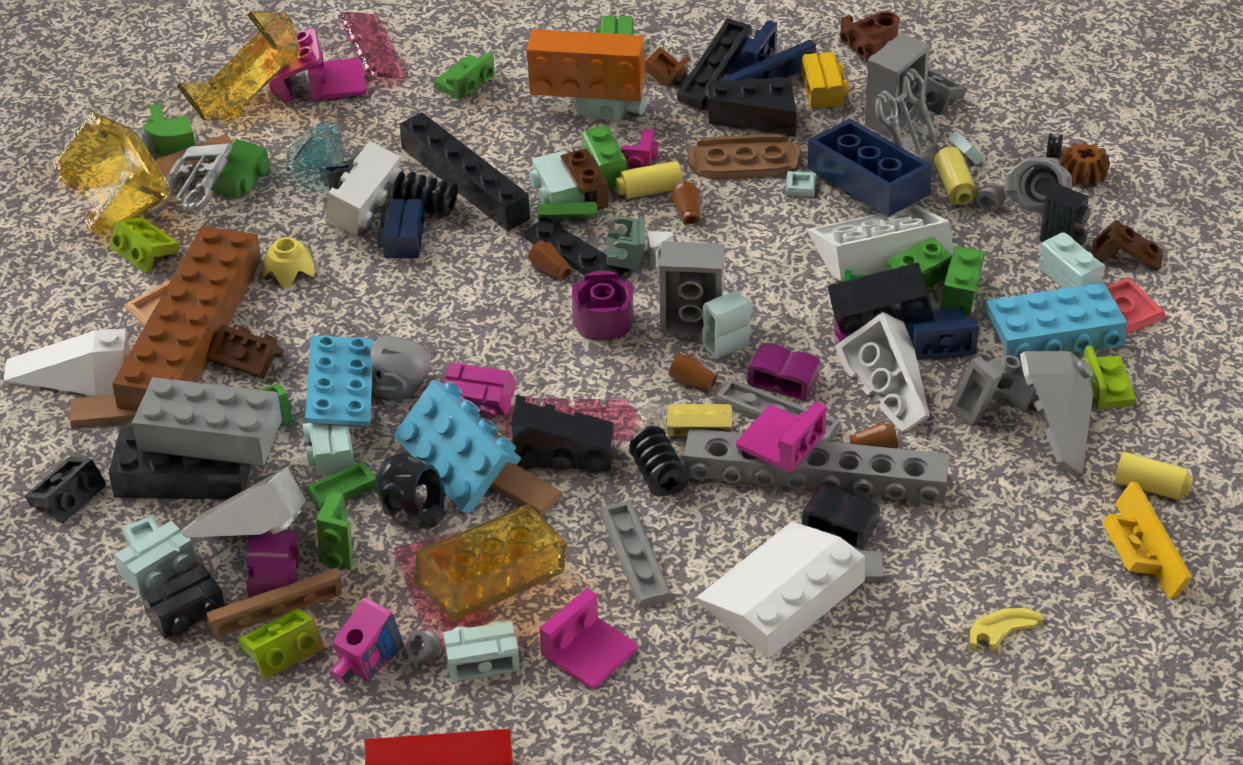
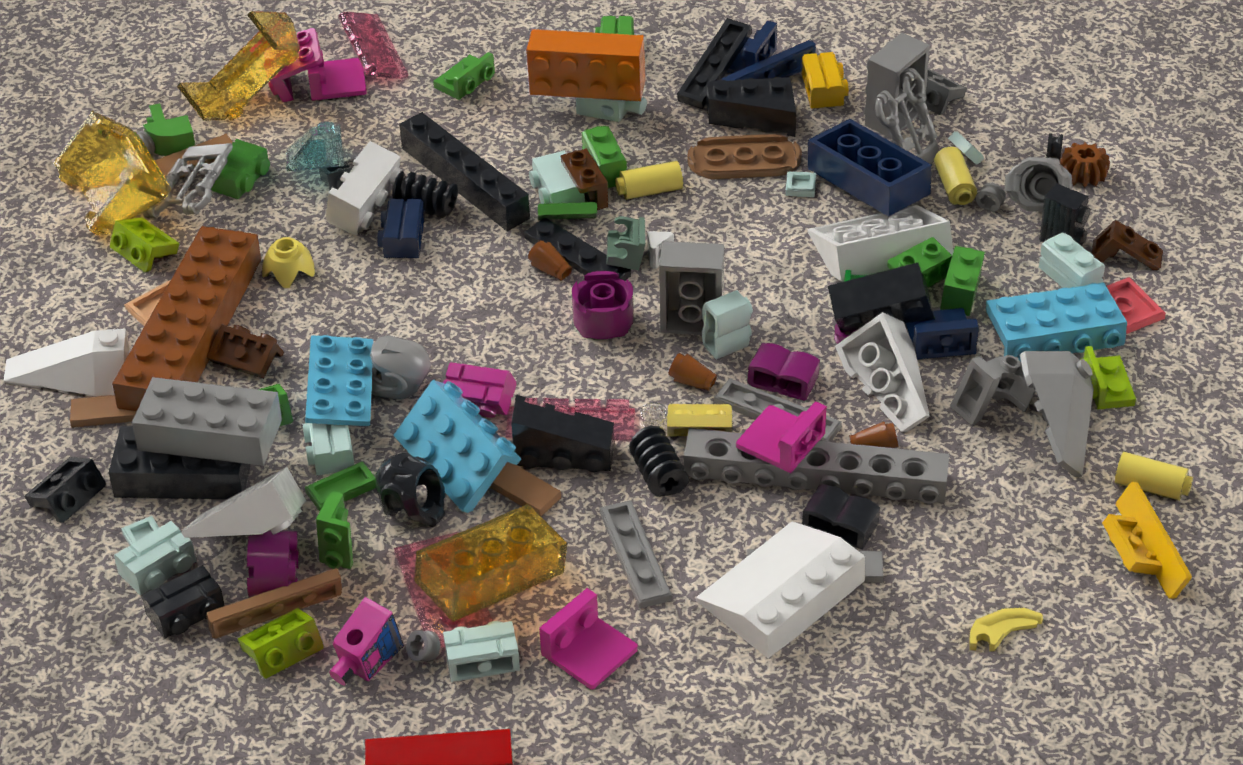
(645, 153): dark pink bracket -> none
(665, 67): dark orange bracket -> none
(687, 202): dark orange cone -> none
(870, 33): copper pin -> none

